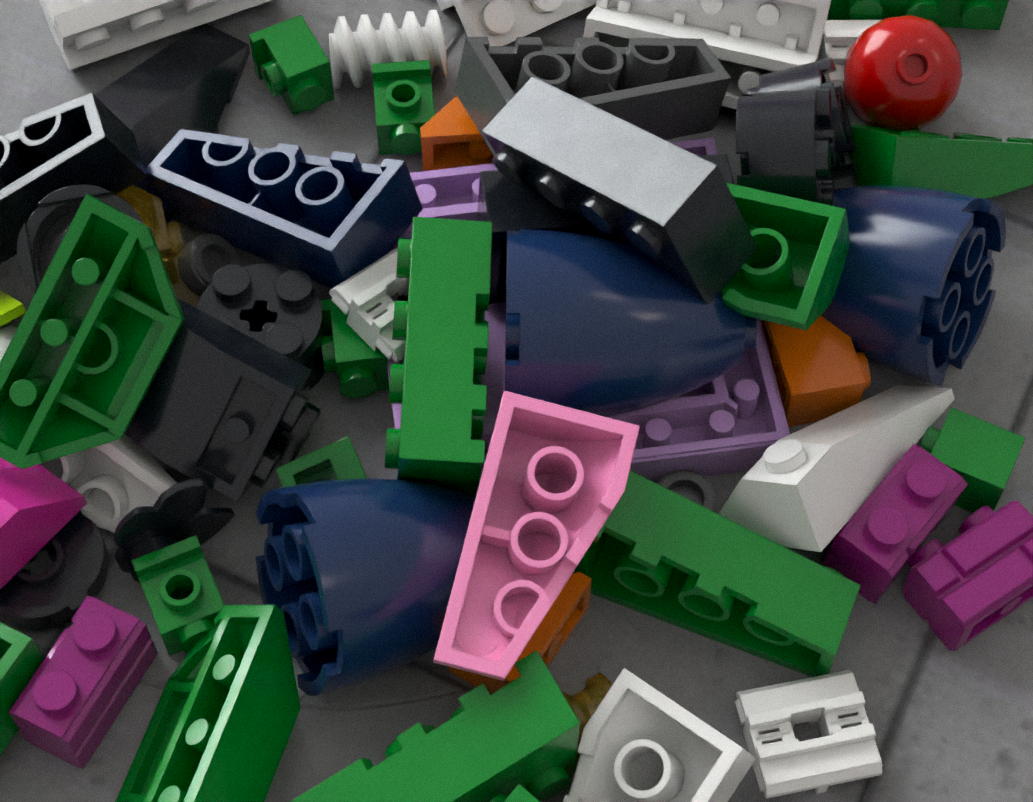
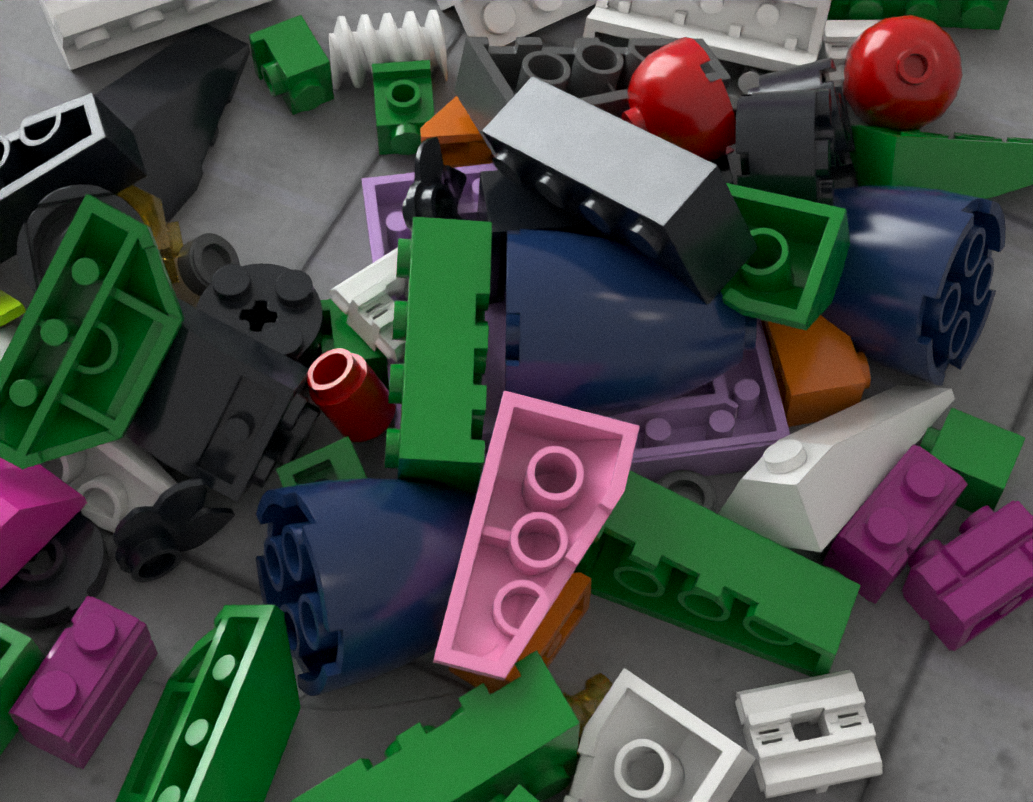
(180, 593): green brick -> none
(286, 204): dark blue wedge -> none
(350, 395): none -> red brick
(435, 186): none -> black plate
(679, 103): none -> red cylinder

